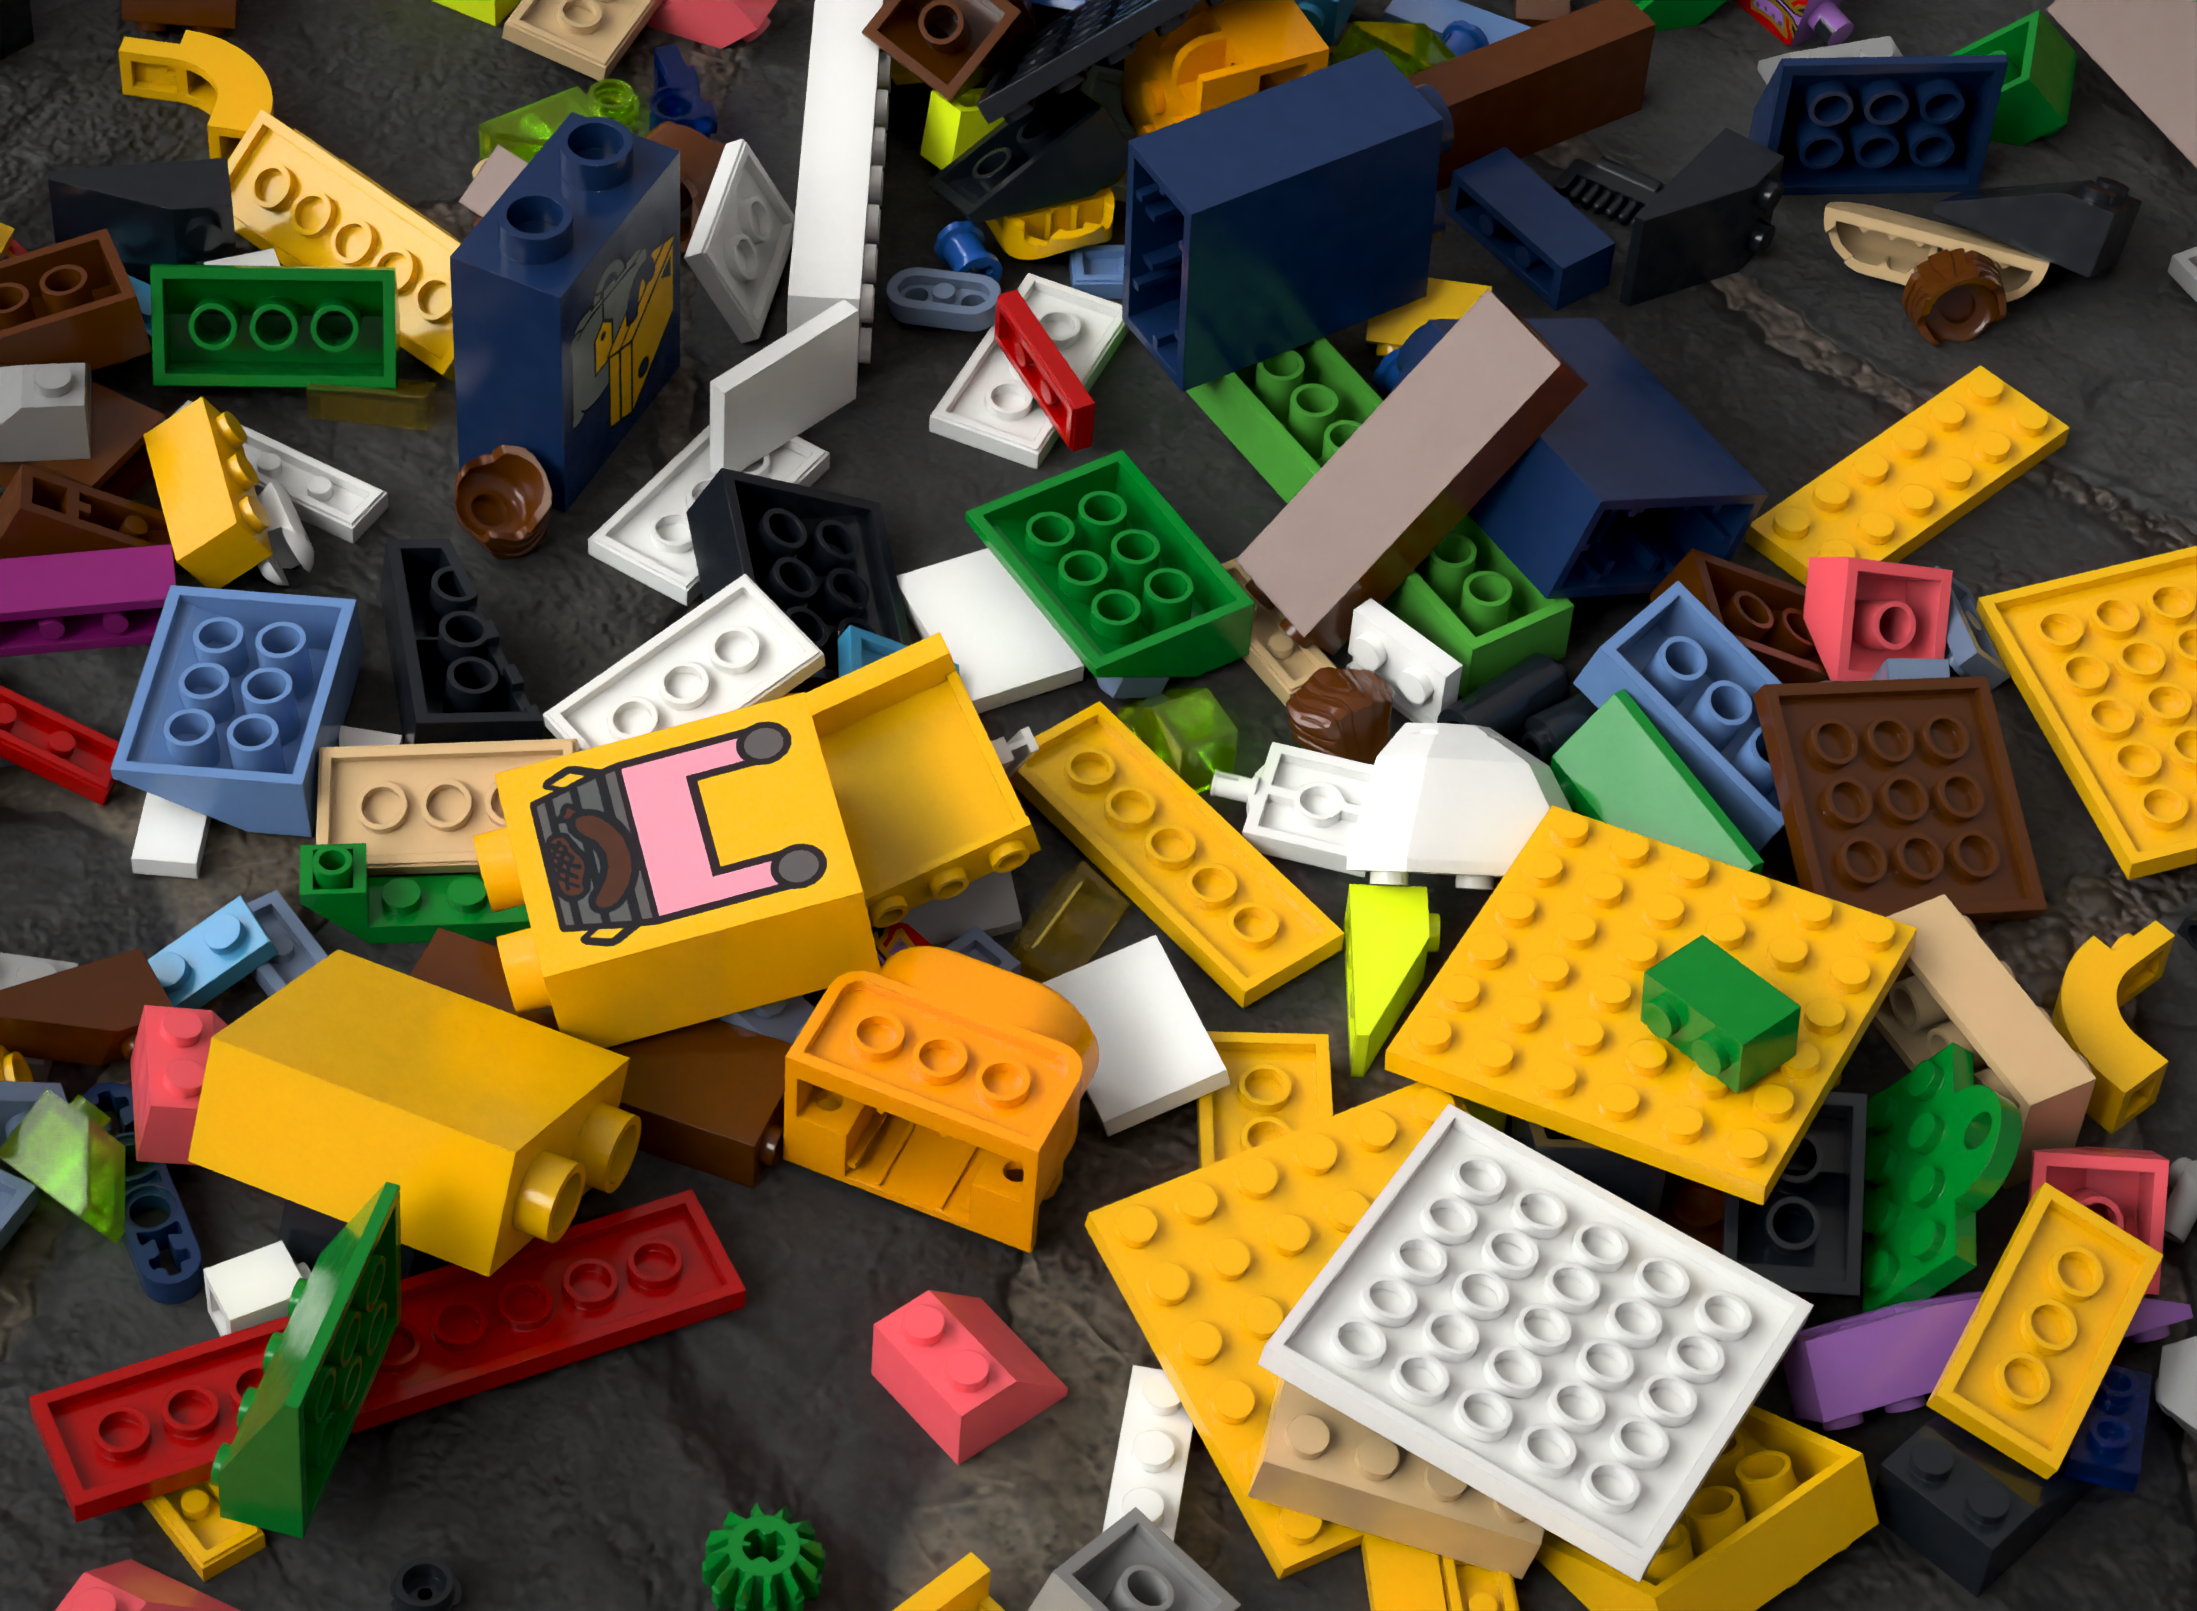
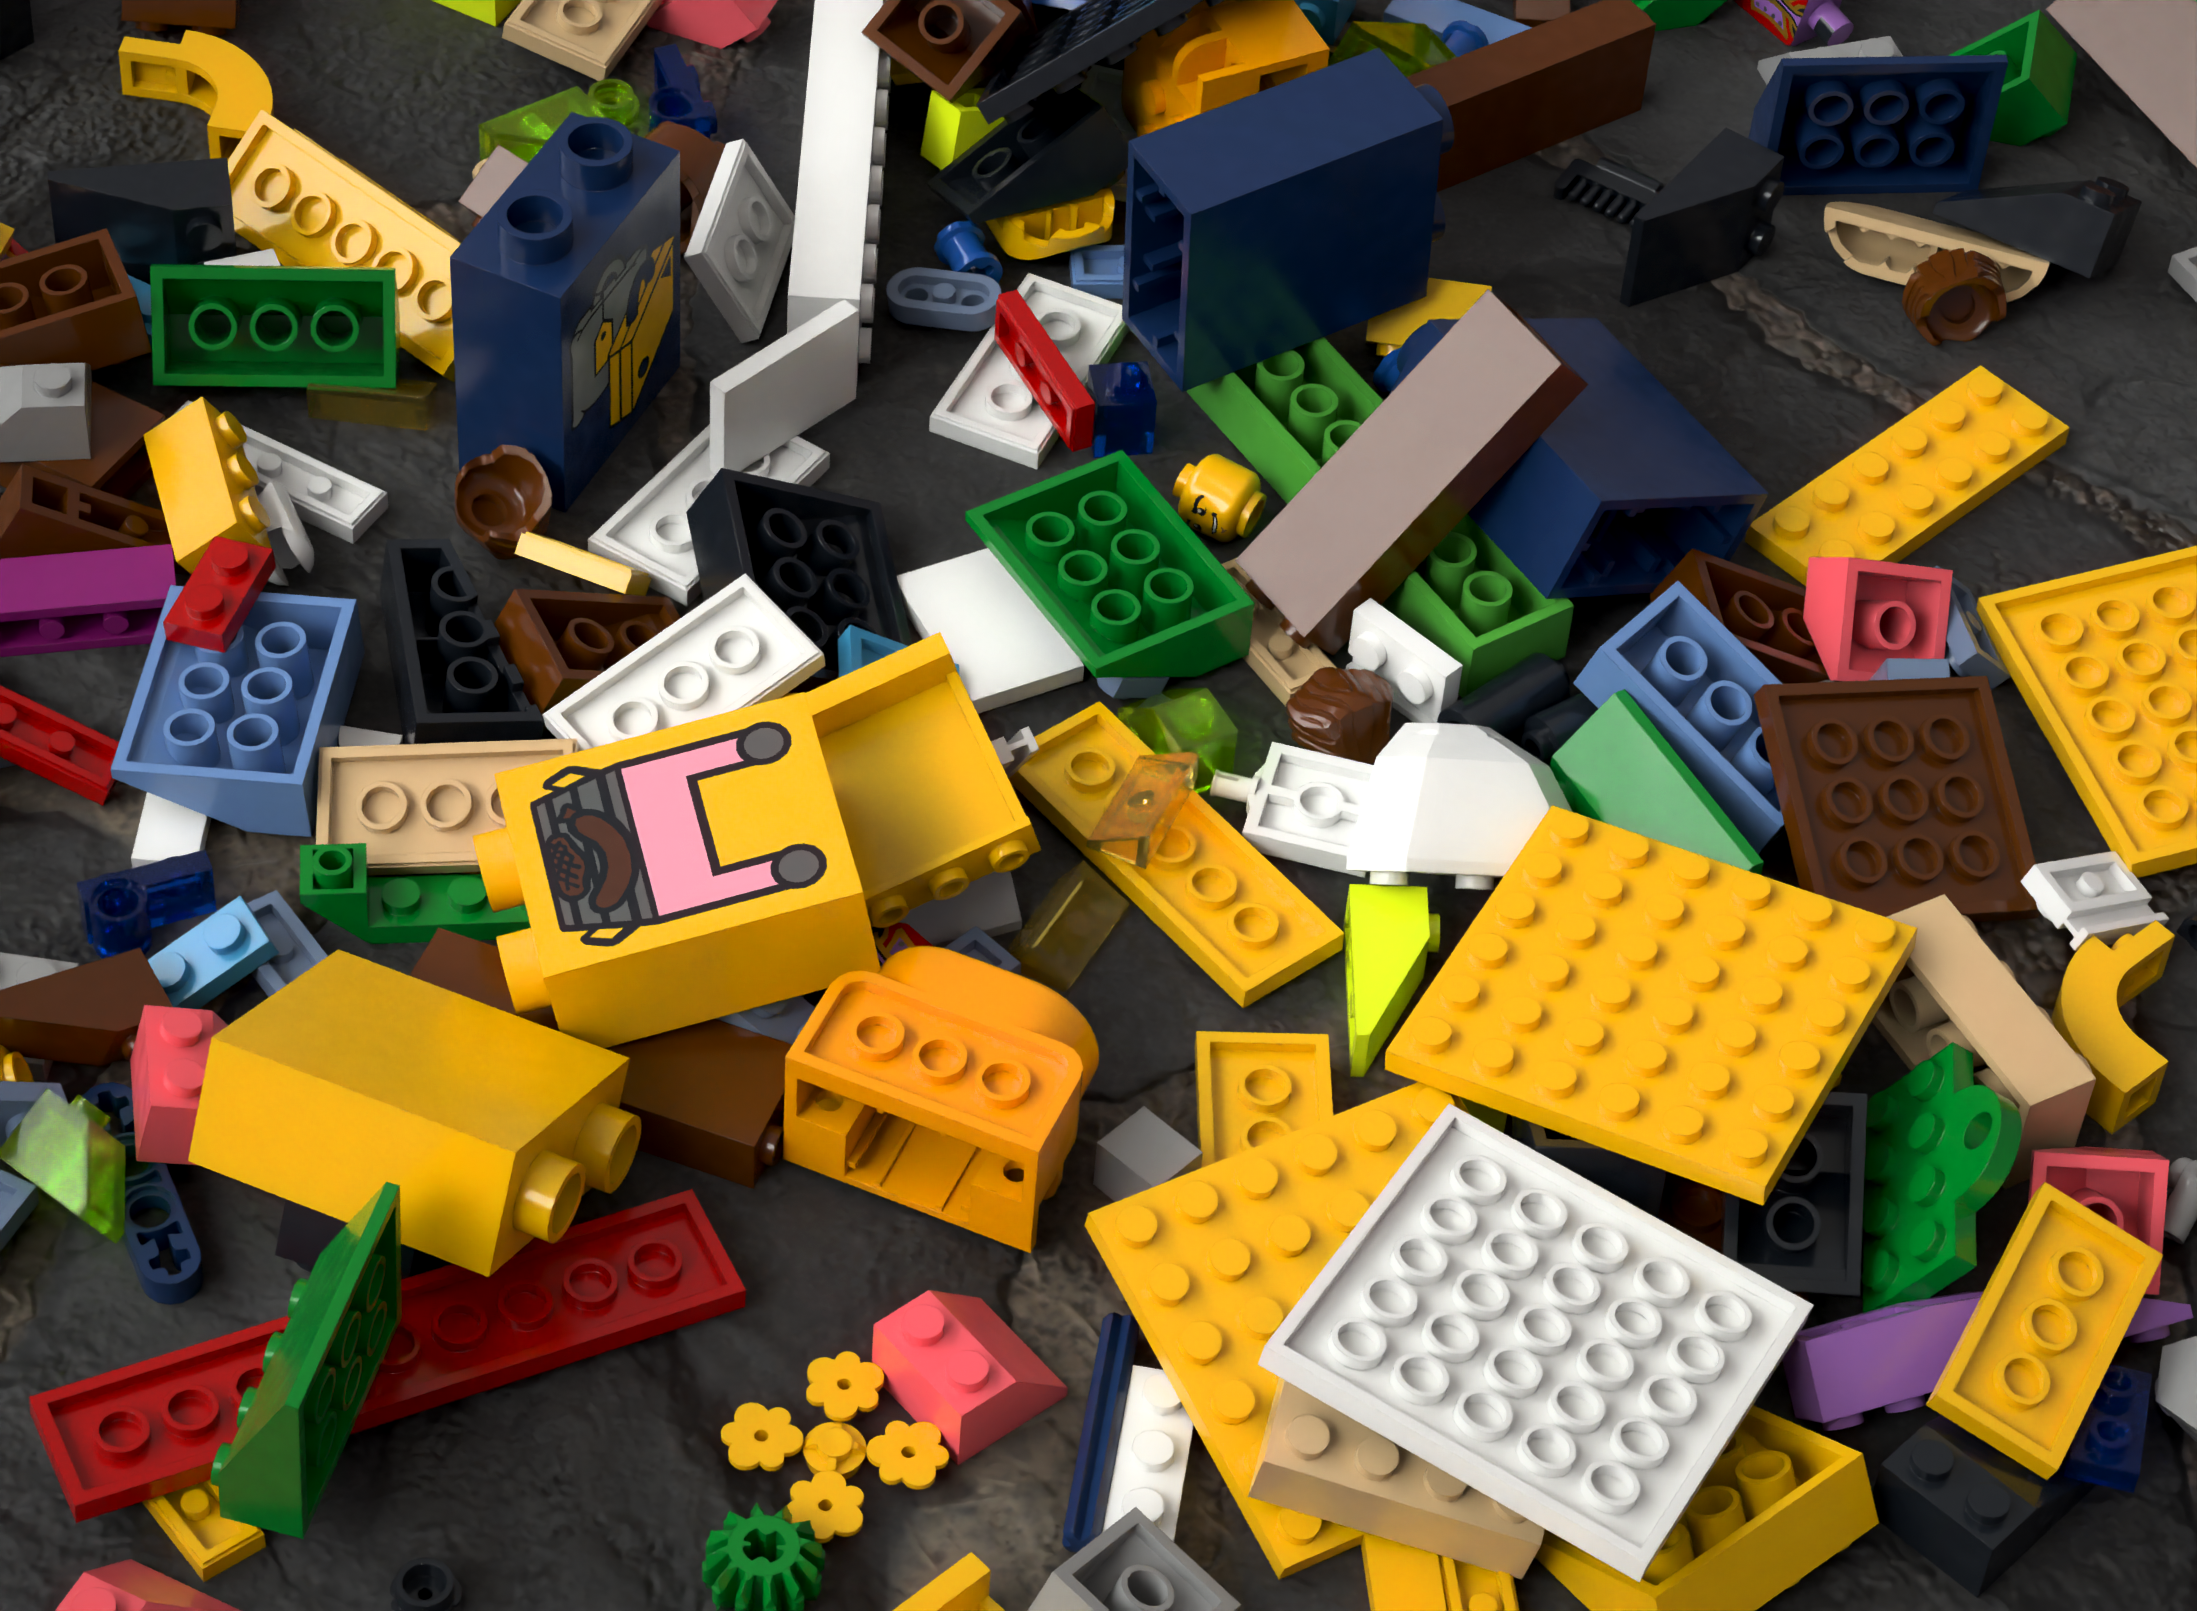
(127, 904): none -> clear blue plate
(219, 594): none -> red plate
(252, 1288): white brick -> none
(574, 636): none -> reddish brown slope
(583, 564): none -> yellow tile
(835, 1448): none -> yellow plant
(1101, 1431): none -> dark blue axle
(1123, 408): none -> clear blue brick
(1141, 1156): none -> light grey brick
(1145, 807): none -> clear yellow slope
(1146, 1034): white tile -> none
(1219, 498): none -> yellow head
(1531, 228): dark blue brick -> none
(1720, 1014): green brick -> none
(2091, 897): none -> white plate

